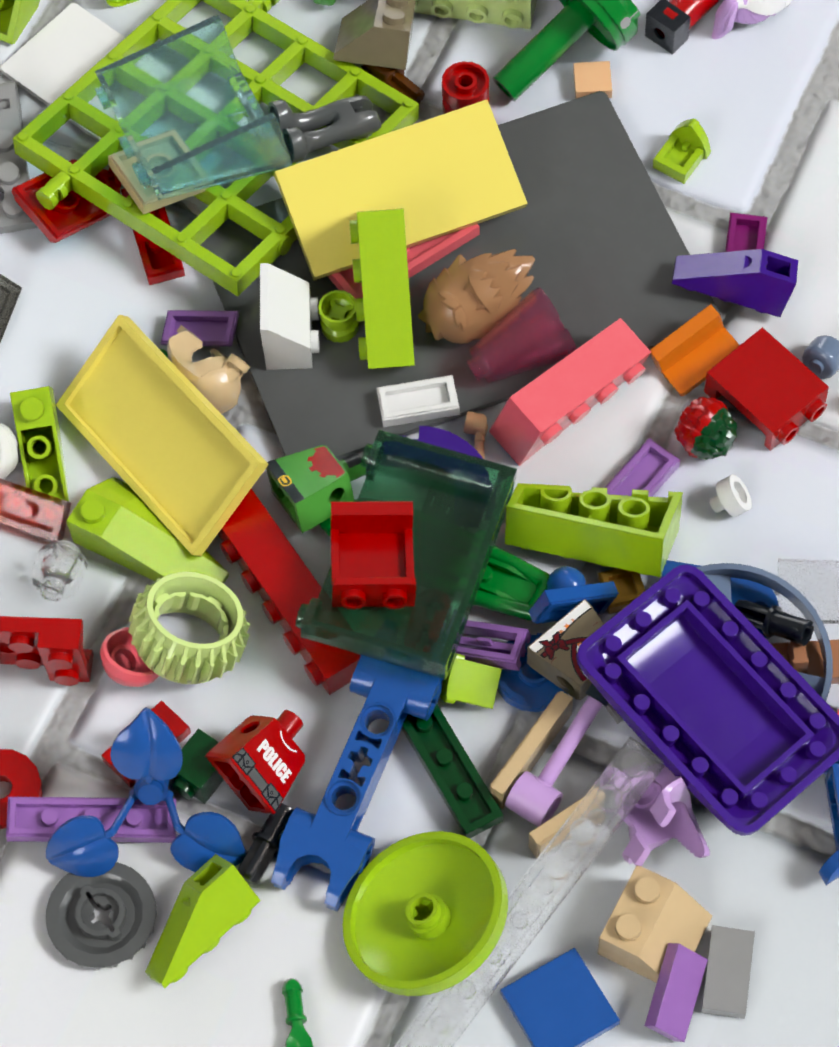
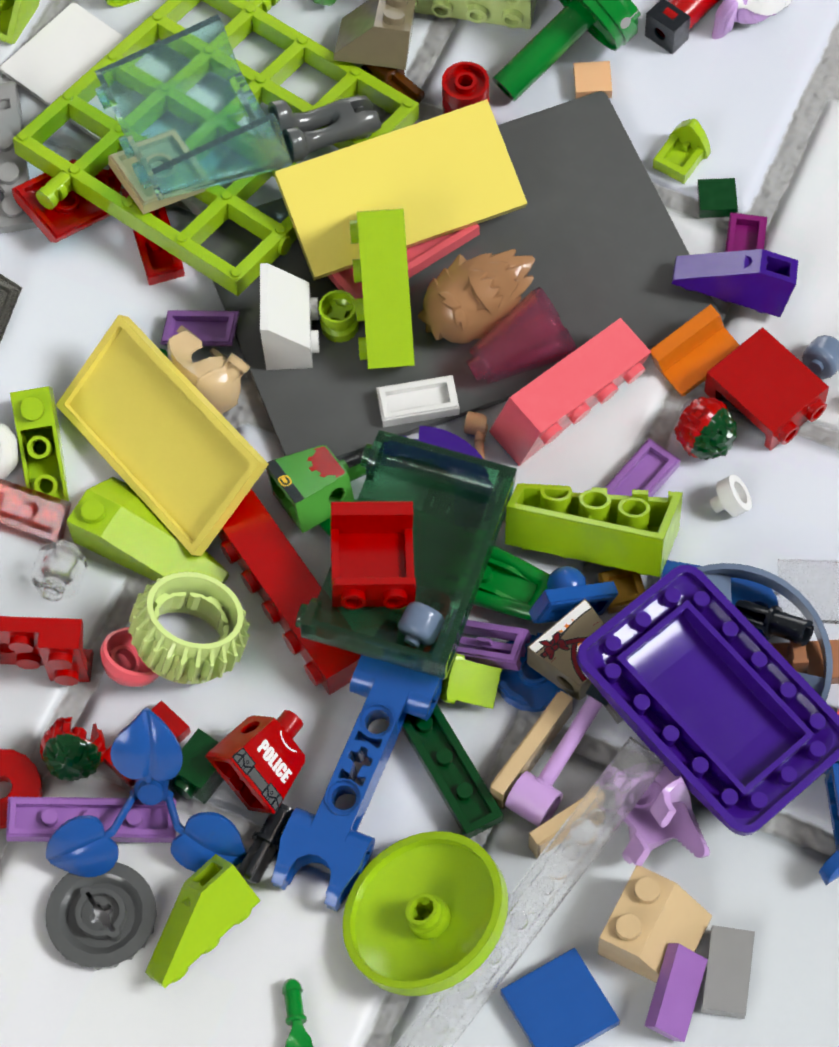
(69, 752): none -> dark green piece
(420, 624): none -> sand blue piece
(717, 197): none -> dark green tile

